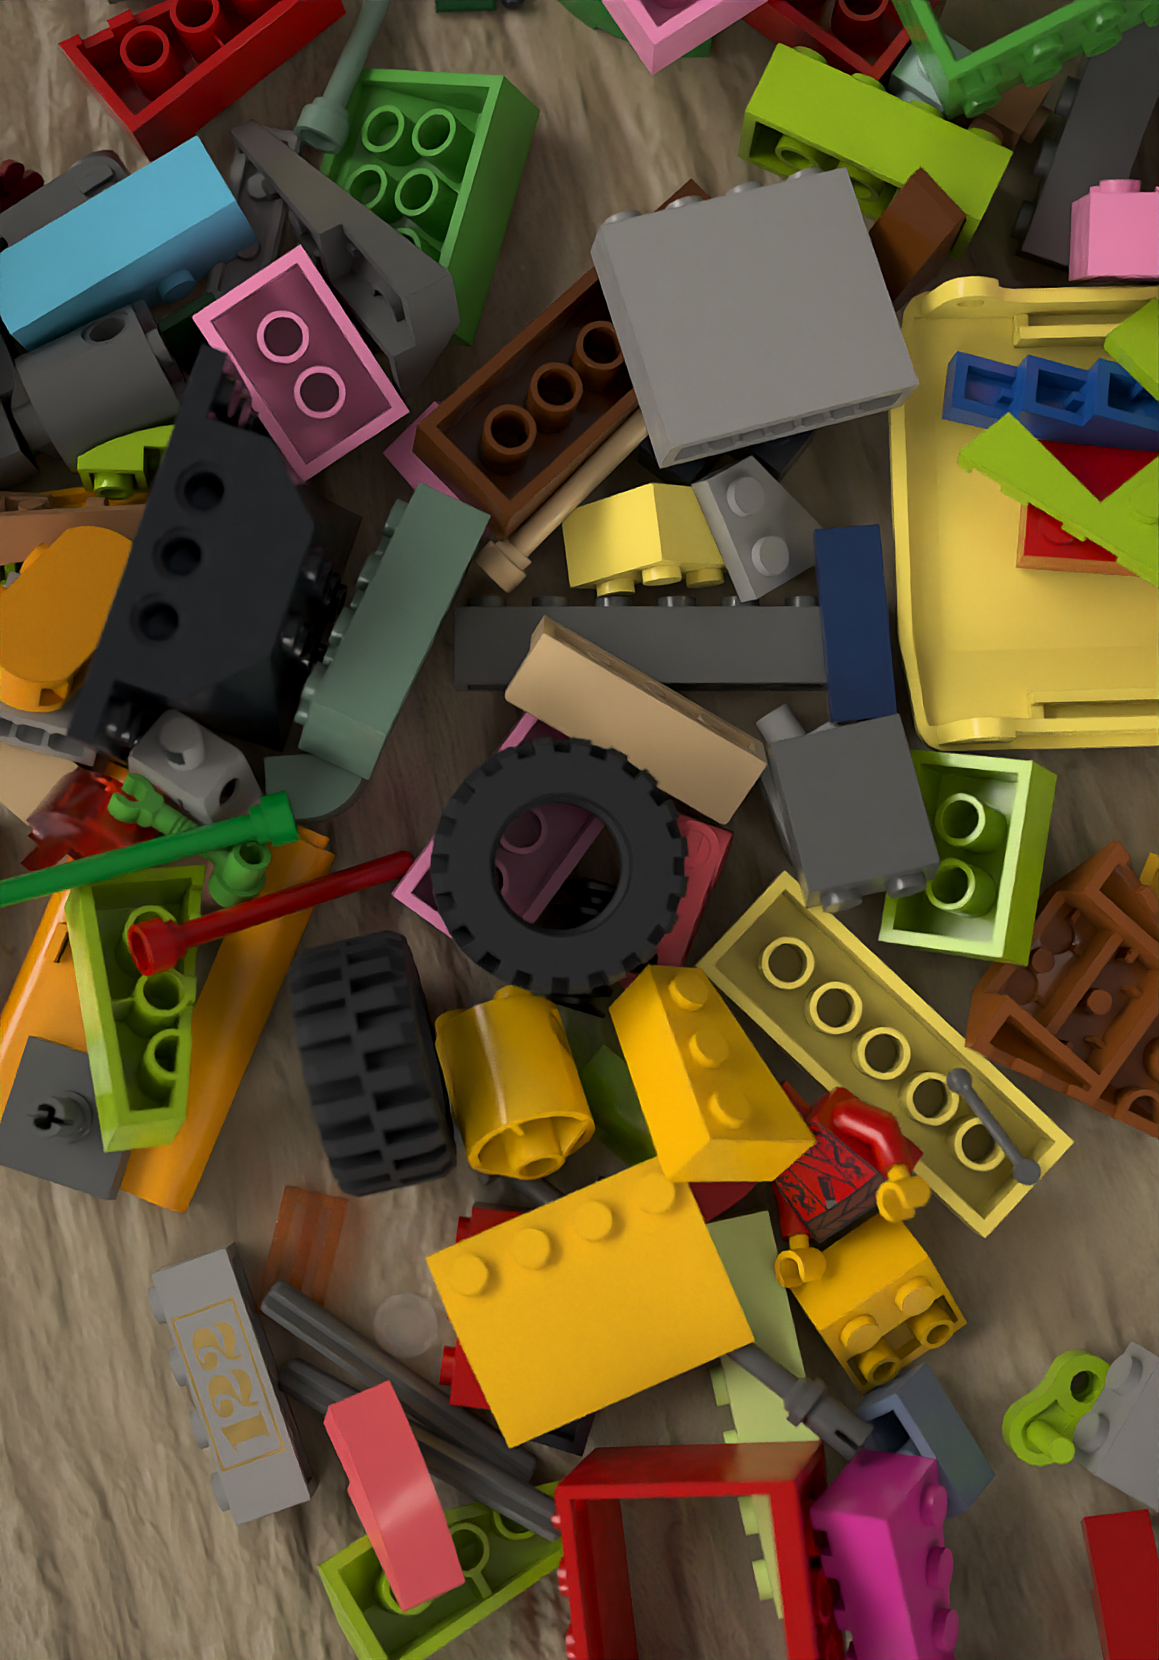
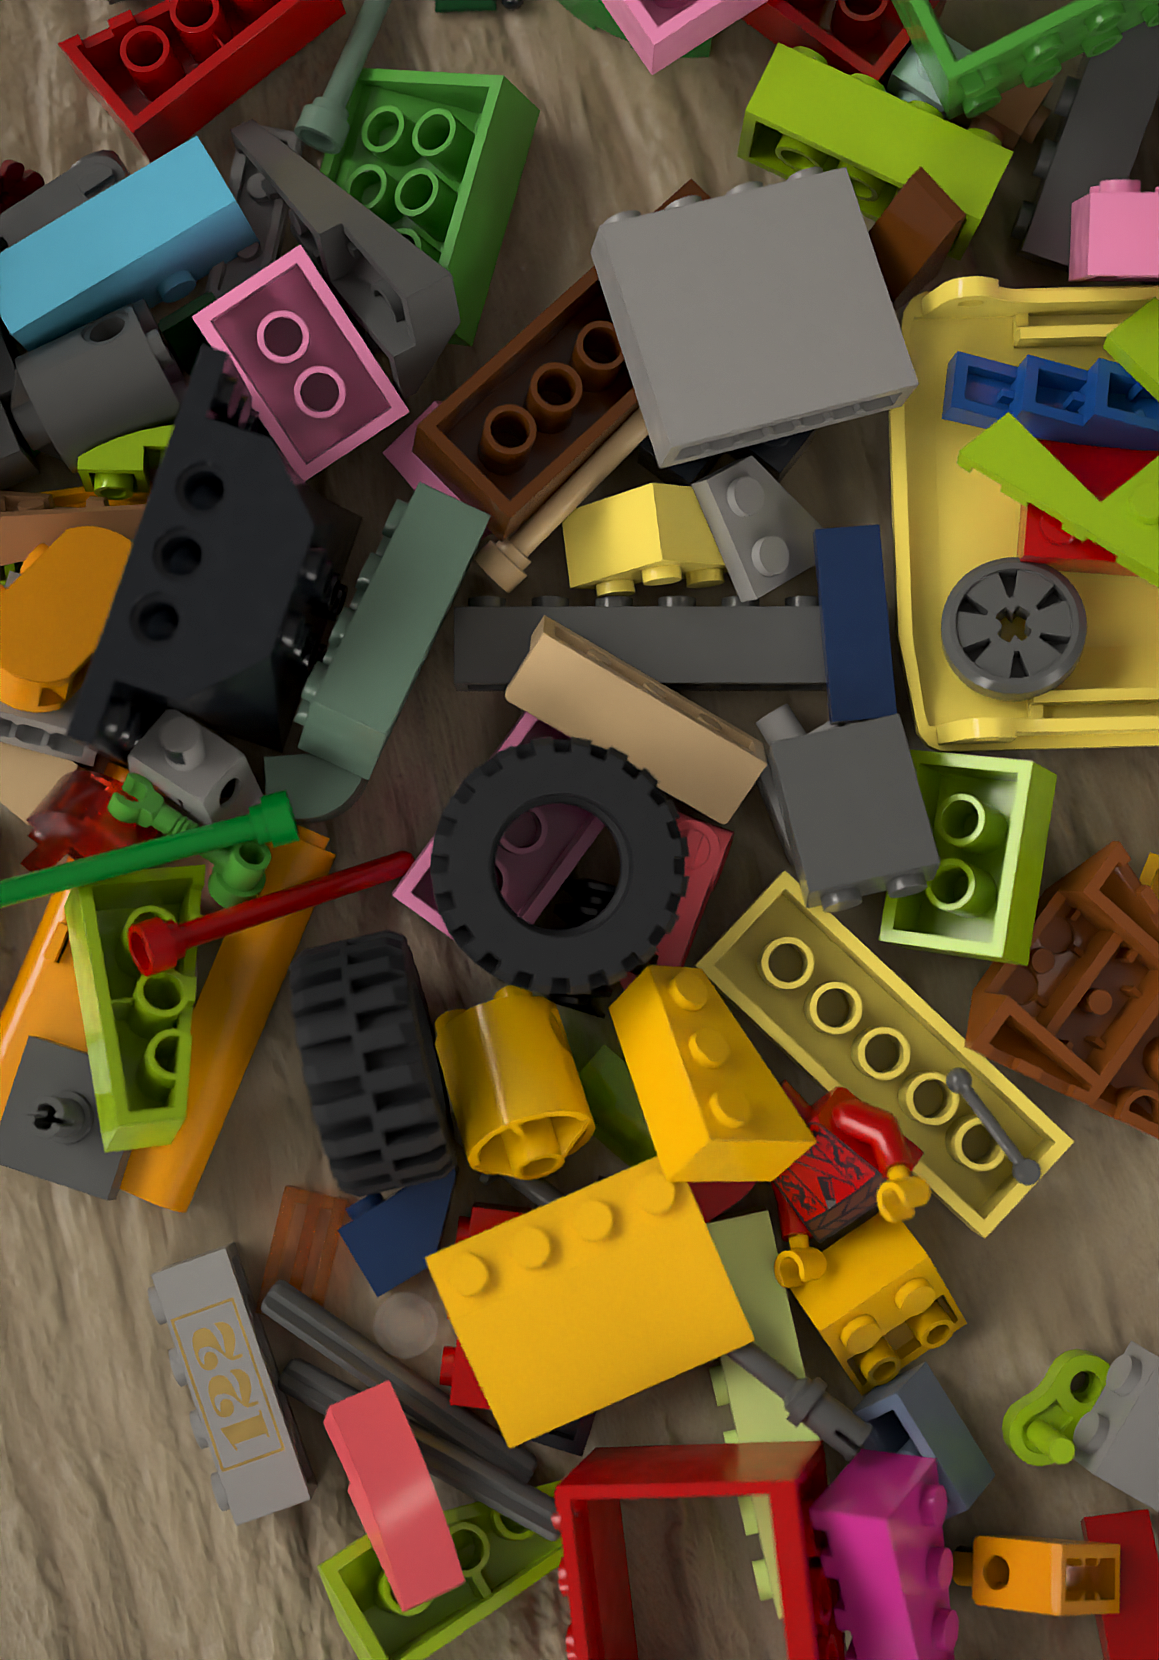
(398, 1232): none -> dark blue slope
(1014, 668): none -> dark grey wheel
(1040, 1574): none -> light orange torso

